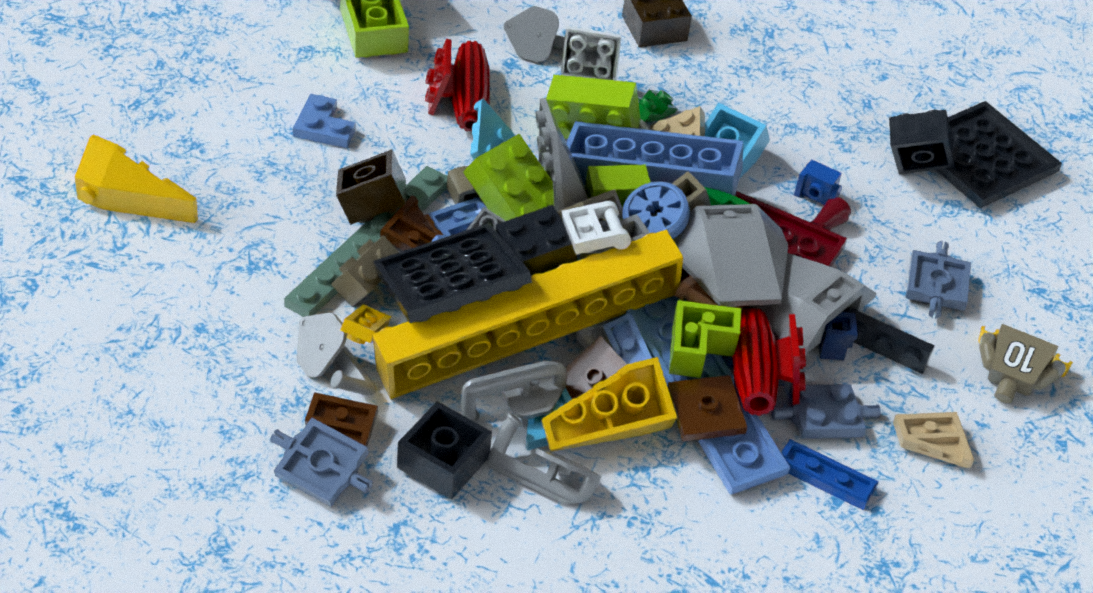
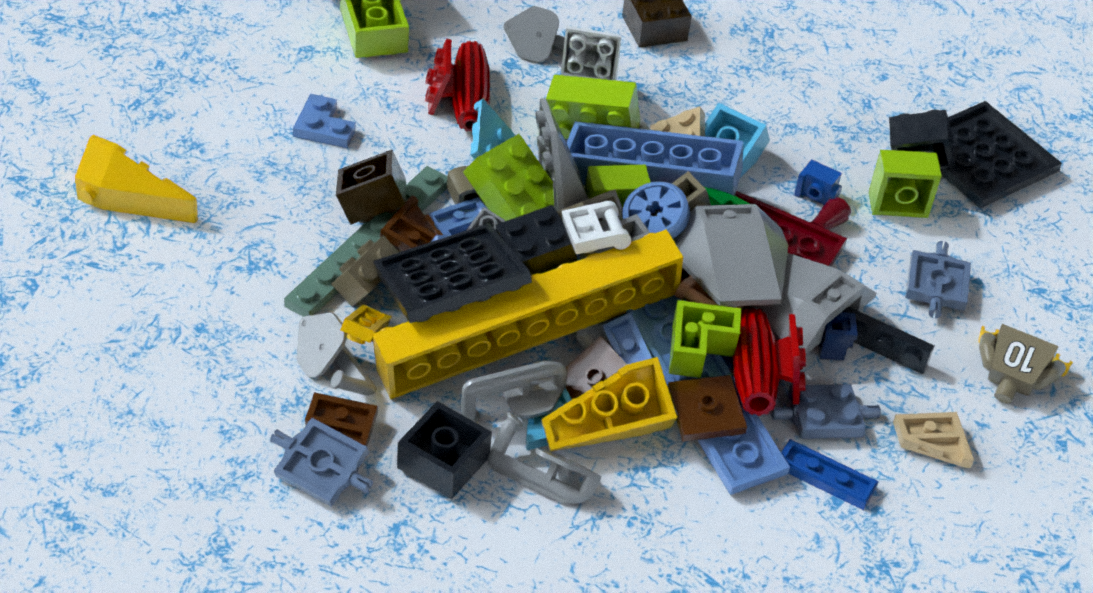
(656, 106): green slope -> none
(904, 183): none -> lime brick

